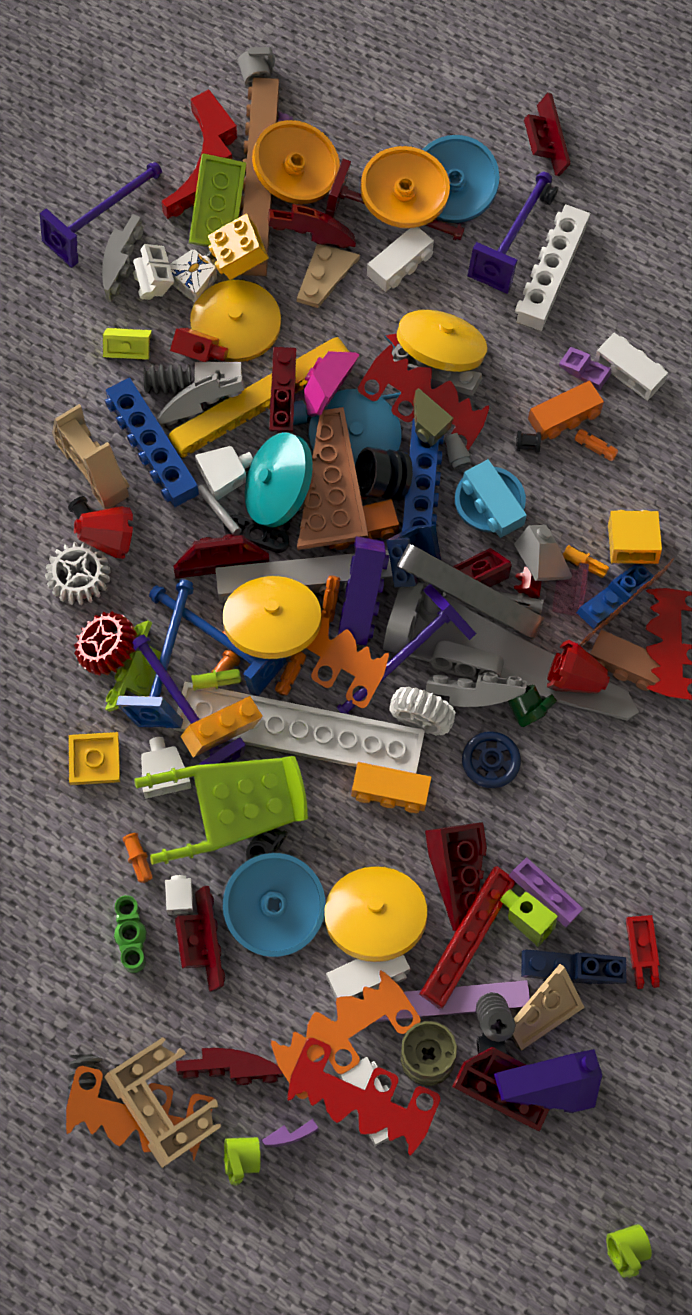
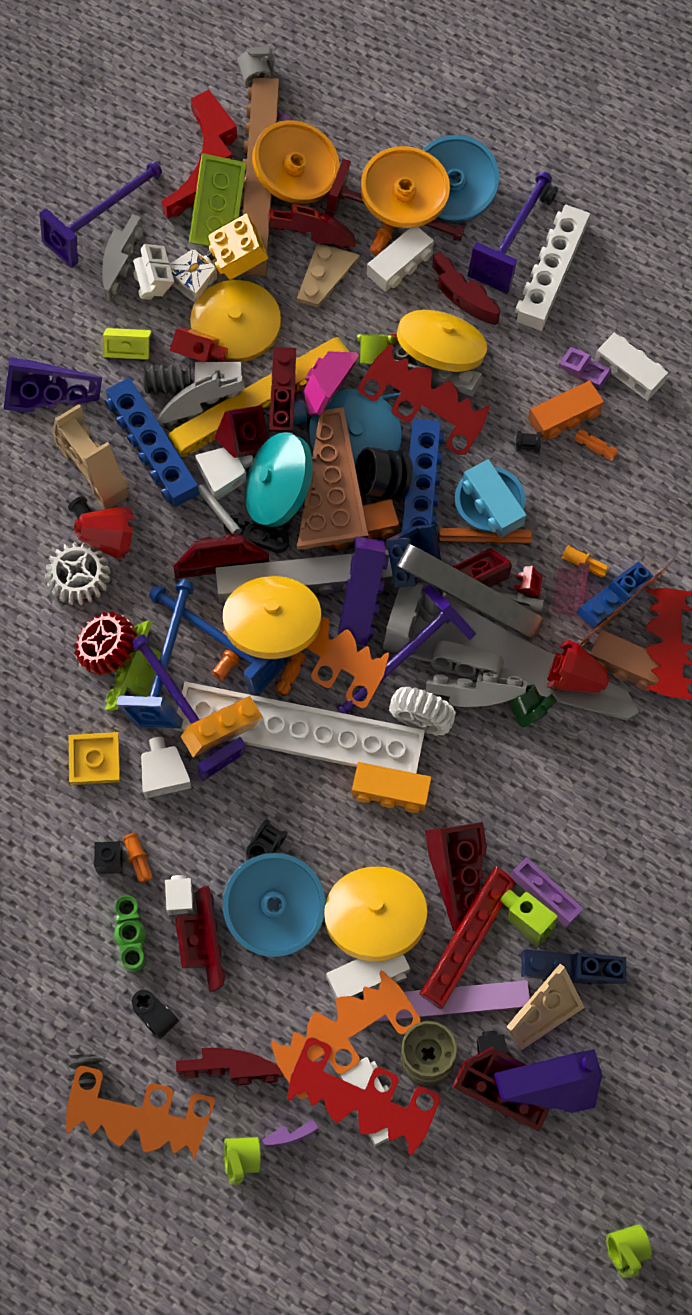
(40, 384): none -> dark purple wedge
(108, 857): none -> black brick
(130, 1084): tan wedge -> none
(157, 1016): none -> black piece
(216, 679): lime axle -> none
(237, 800): lime piece -> none
(242, 431): none -> dark red slope
(330, 597): orange axle -> none
(373, 344): none -> lime piece
(383, 236): none -> orange axle
(429, 418): olive slope -> none
(457, 452): light grey cone -> none
(467, 296): none -> dark red slope
(477, 536): none -> orange axle
(495, 1017): dark grey piece -> none
(503, 744): dark blue plate -> none
(542, 554): light grey slope -> none
(547, 136): dark red bracket -> none
(634, 537): yellow brick -> none
(643, 949): red hinge -> none

